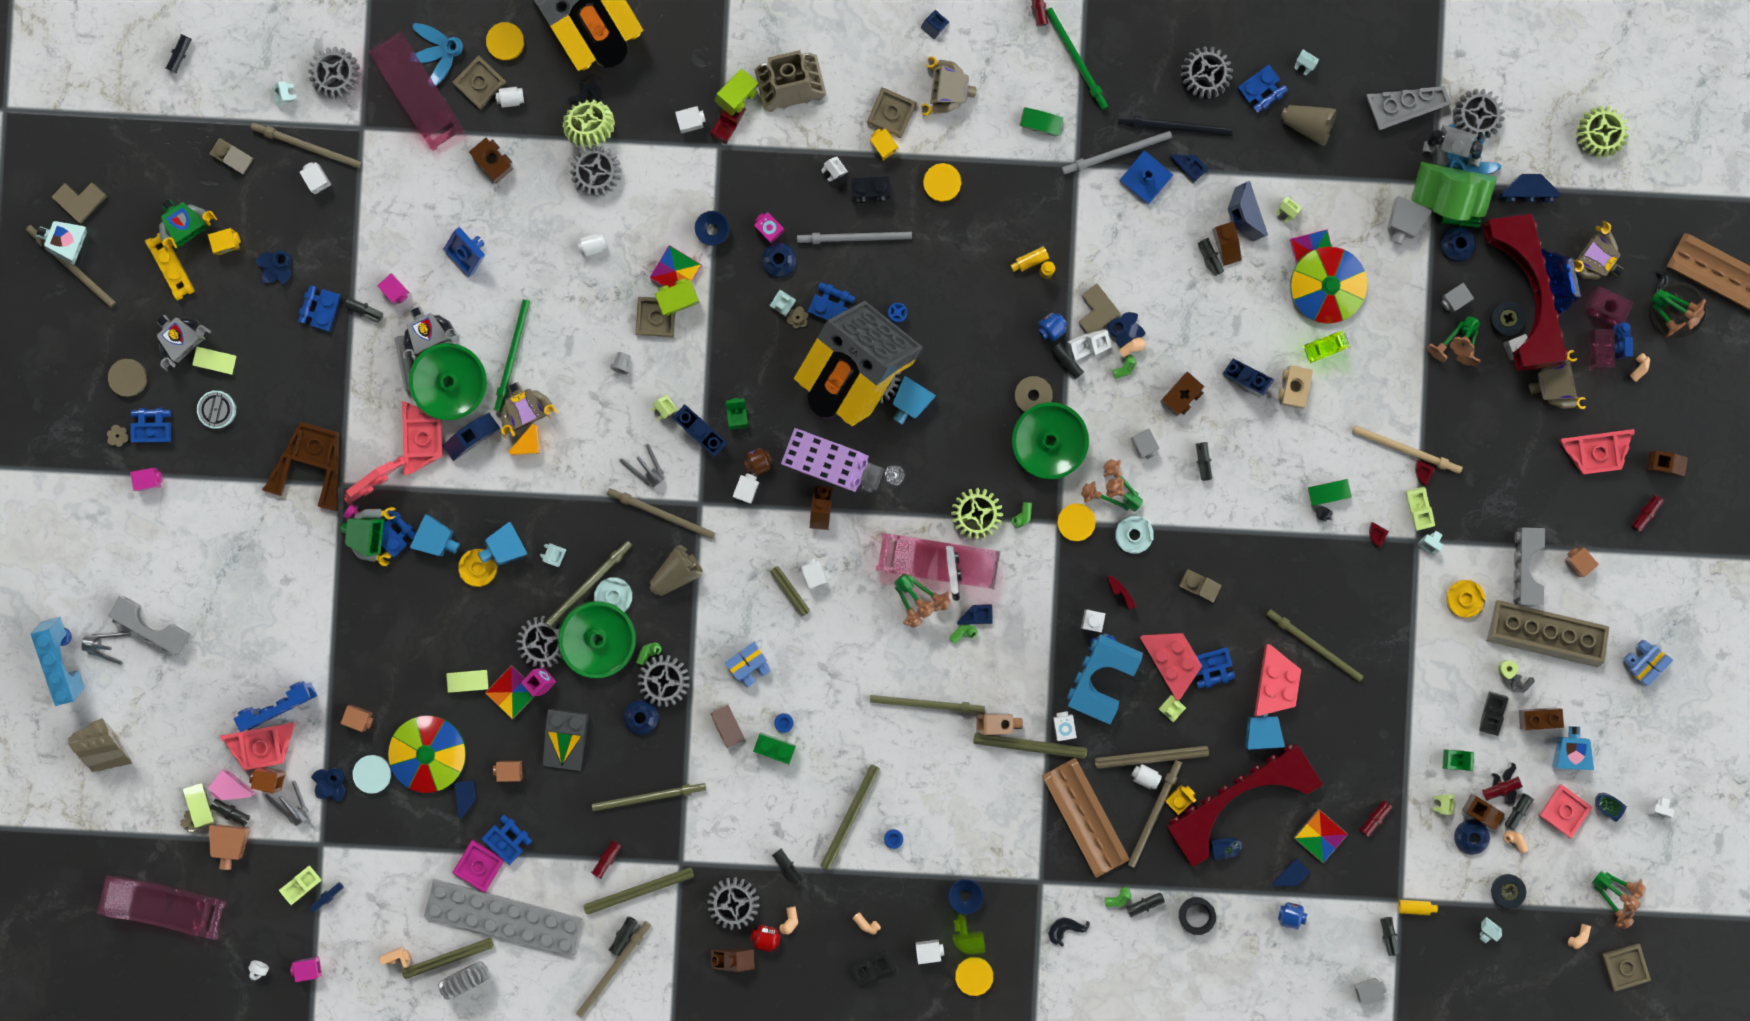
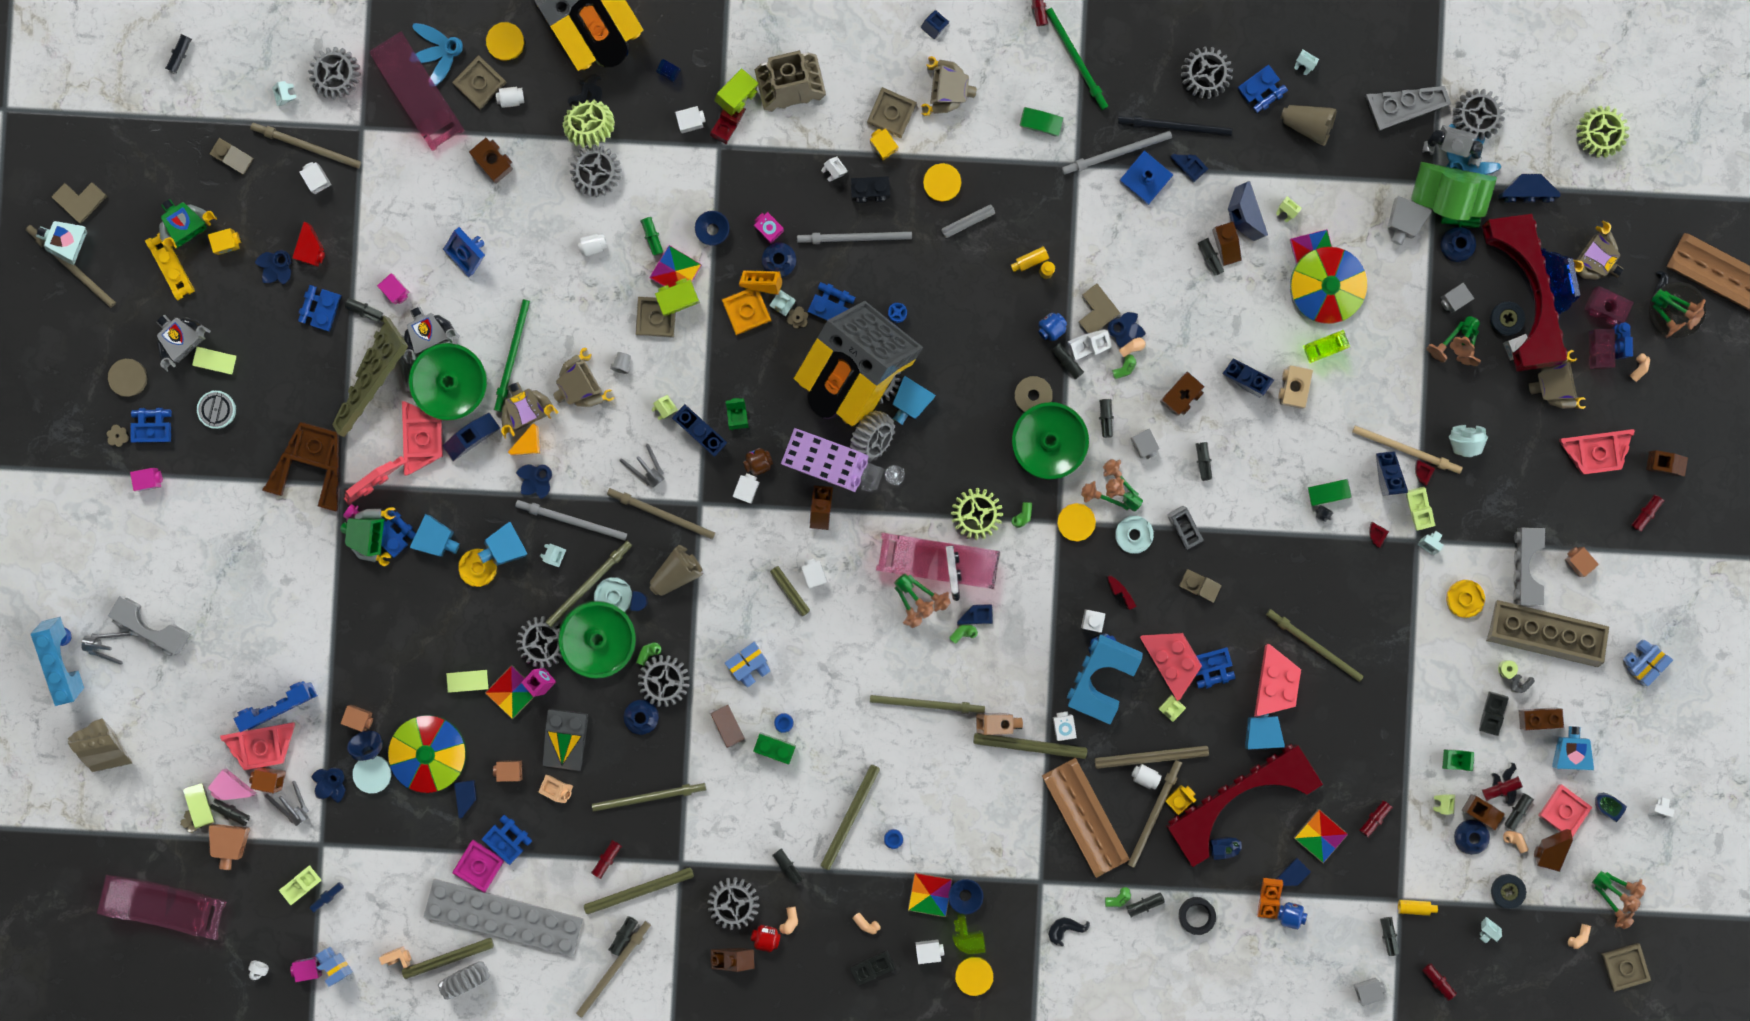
(308, 247): none -> red slope
(334, 965): none -> medium blue hips
(362, 742): none -> dark blue piece
(371, 374): none -> olive wing
(533, 482): none -> dark blue plate
(536, 509): none -> light grey bar
(555, 789): none -> light nougat bracket
(578, 383): none -> dark tan torso
(638, 601): none -> dark blue brick
(651, 236): none -> green axle
(668, 70): none -> clear blue brick
(746, 310): none -> light orange tile
(768, 282): none -> light orange slope
(873, 434): none -> light grey gear
(929, 894): none -> tile
(968, 221): none -> light grey axle
(1106, 417): none -> pearl dark grey axle
(1191, 524): none -> dark grey slope
(1270, 898): none -> orange slope
(1390, 474): none -> dark blue slope
(1439, 982): none -> dark red pin
(1468, 441): none -> light aqua cone
(1553, 850): none -> reddish brown slope

